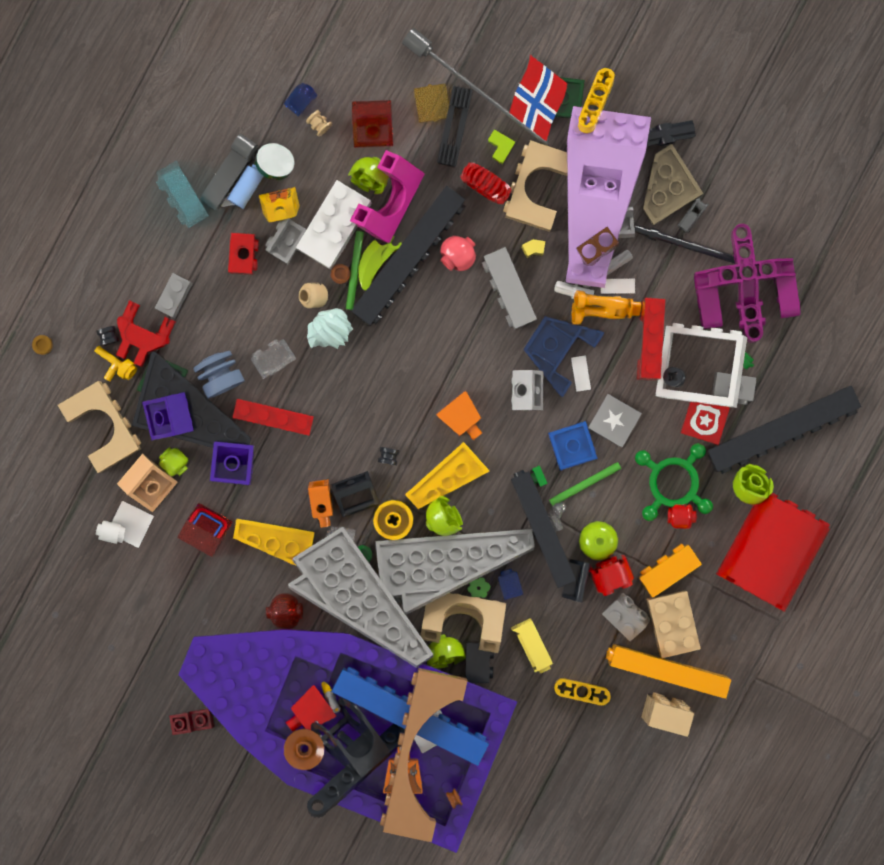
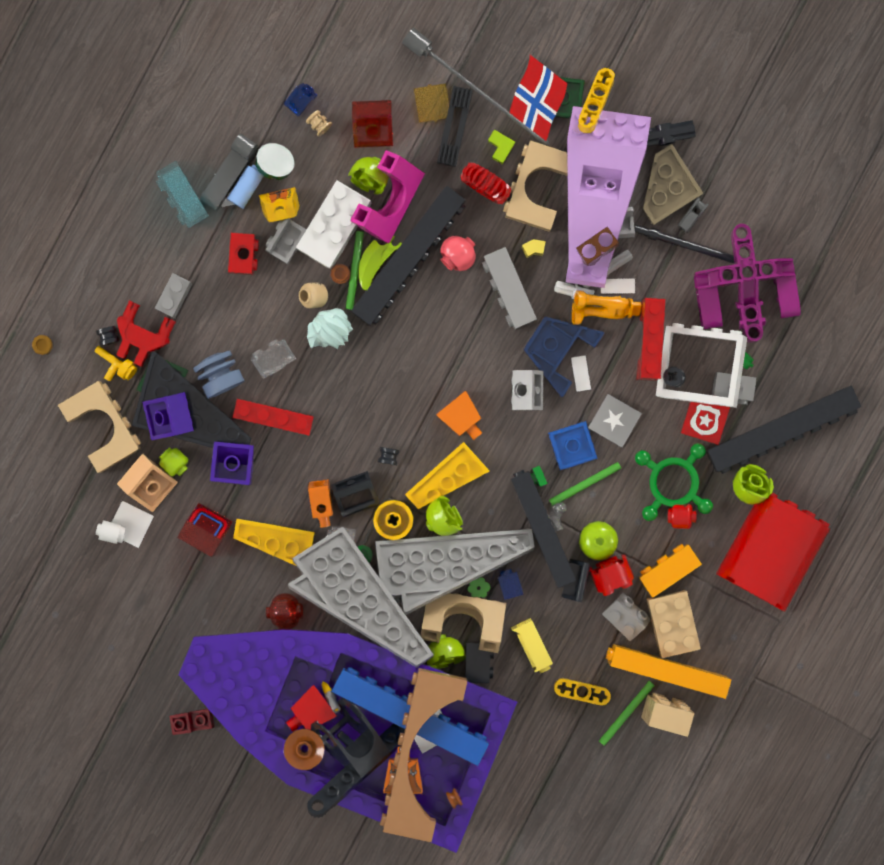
(626, 713): none -> bright green piece

